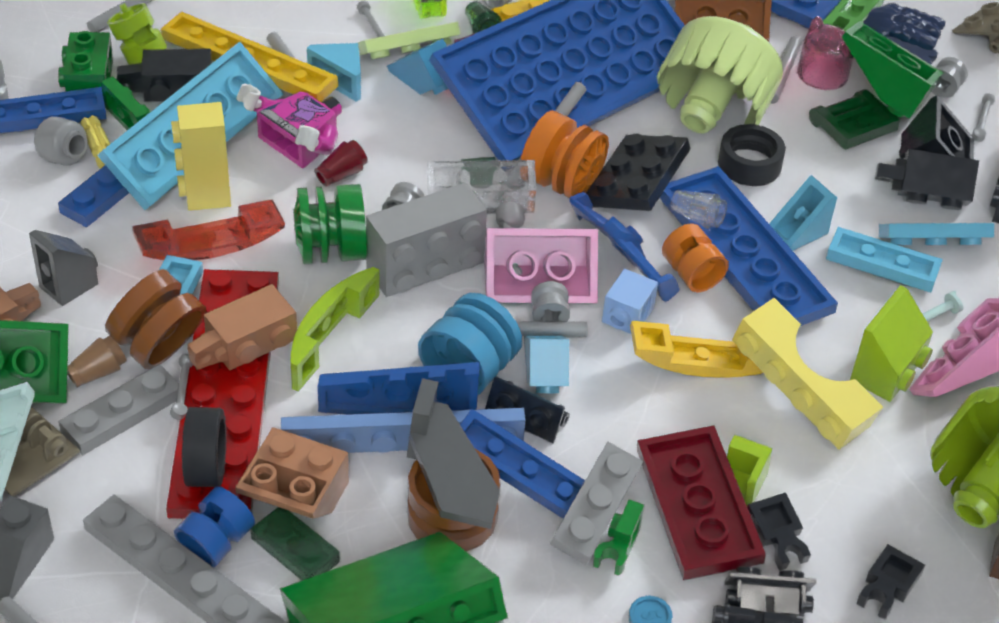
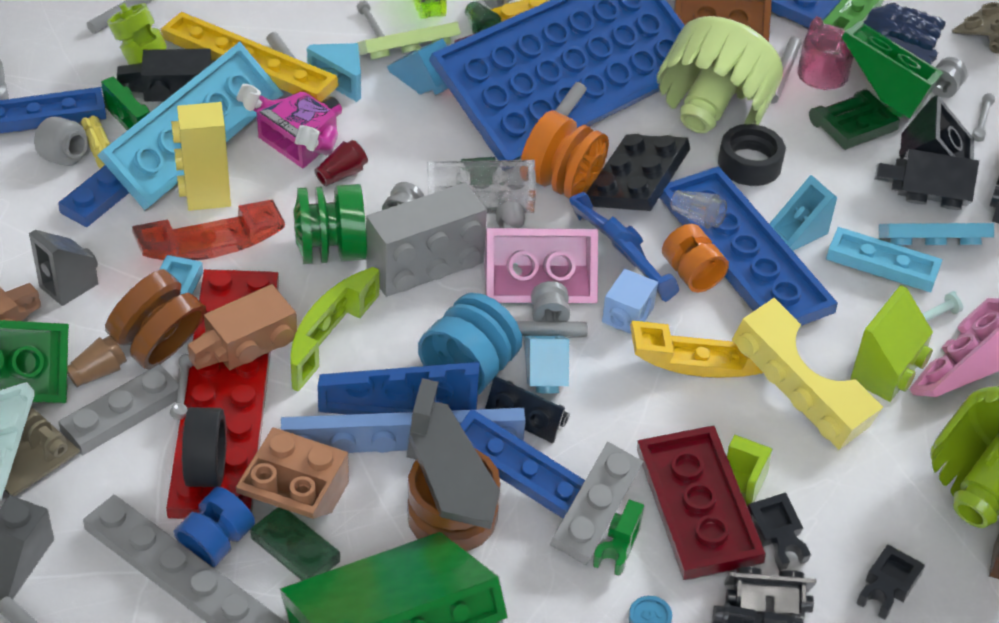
(86, 60): green brick -> none

